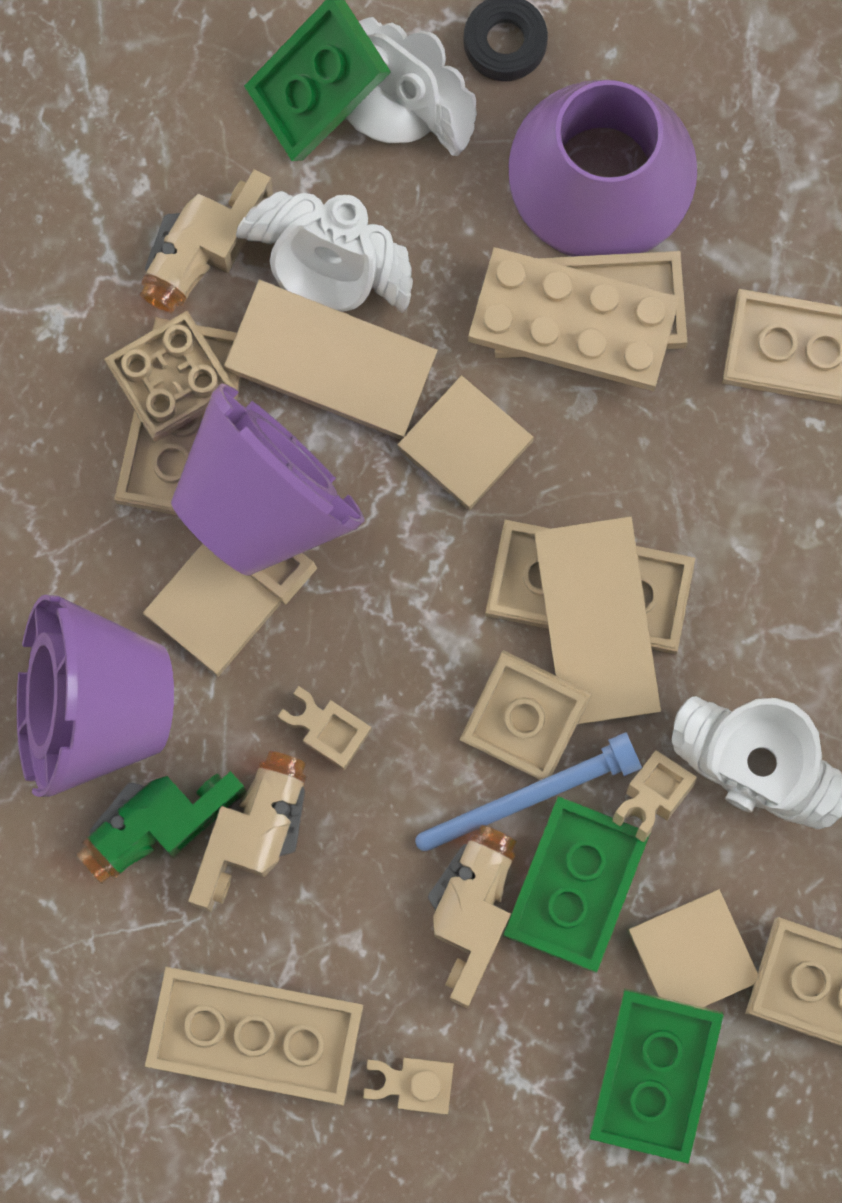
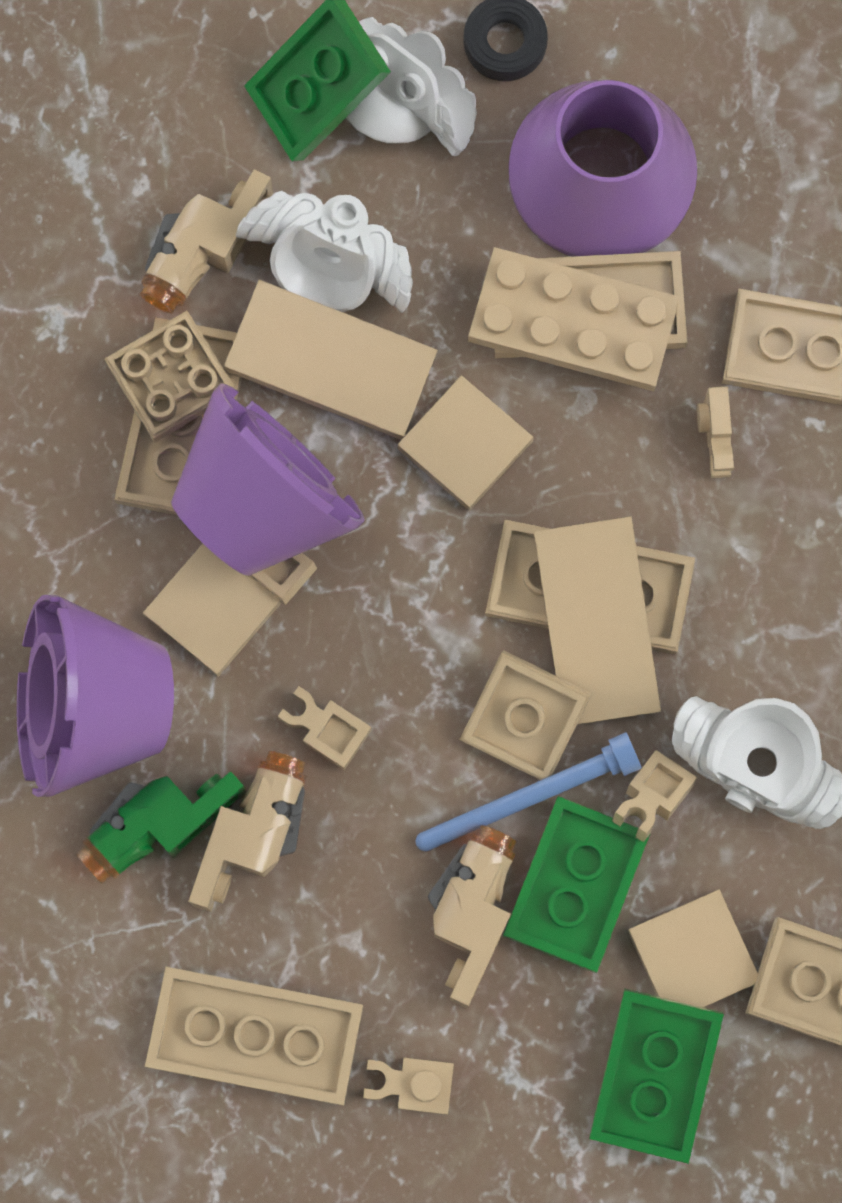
(715, 420): none -> tan plate

